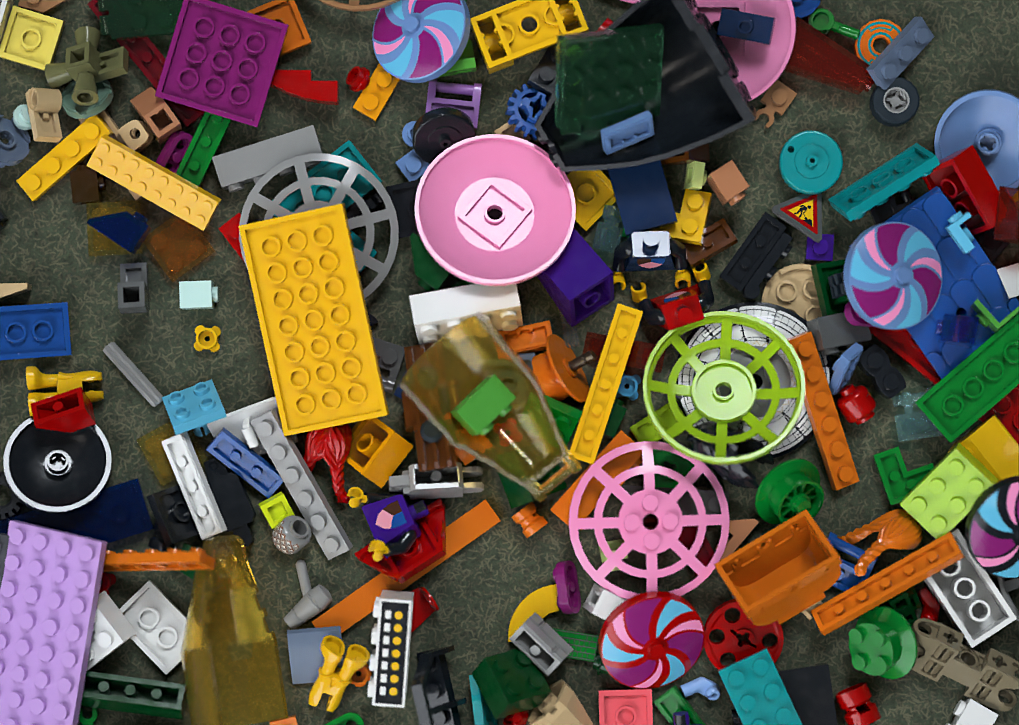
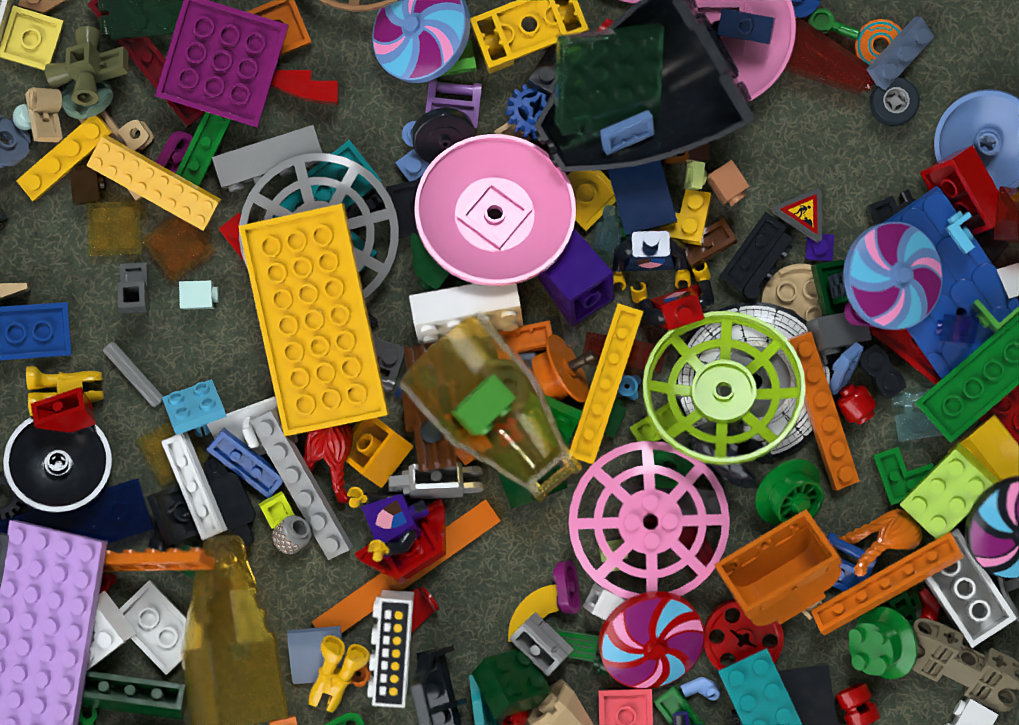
(123, 229): clear blue slope -> none
(156, 114): nougat slope -> none
(201, 333): yellow plate -> none
(312, 602): light grey piece -> none
(358, 78): red plate -> none
(377, 93): light orange plate -> none
(529, 519): orange wheel -> none
(594, 487): orange brick -> none
(739, 531): nougat slope -> none
(776, 100): medium nougat plate -> none
(810, 162): teal wheel -> none
(884, 181): teal plate -> none

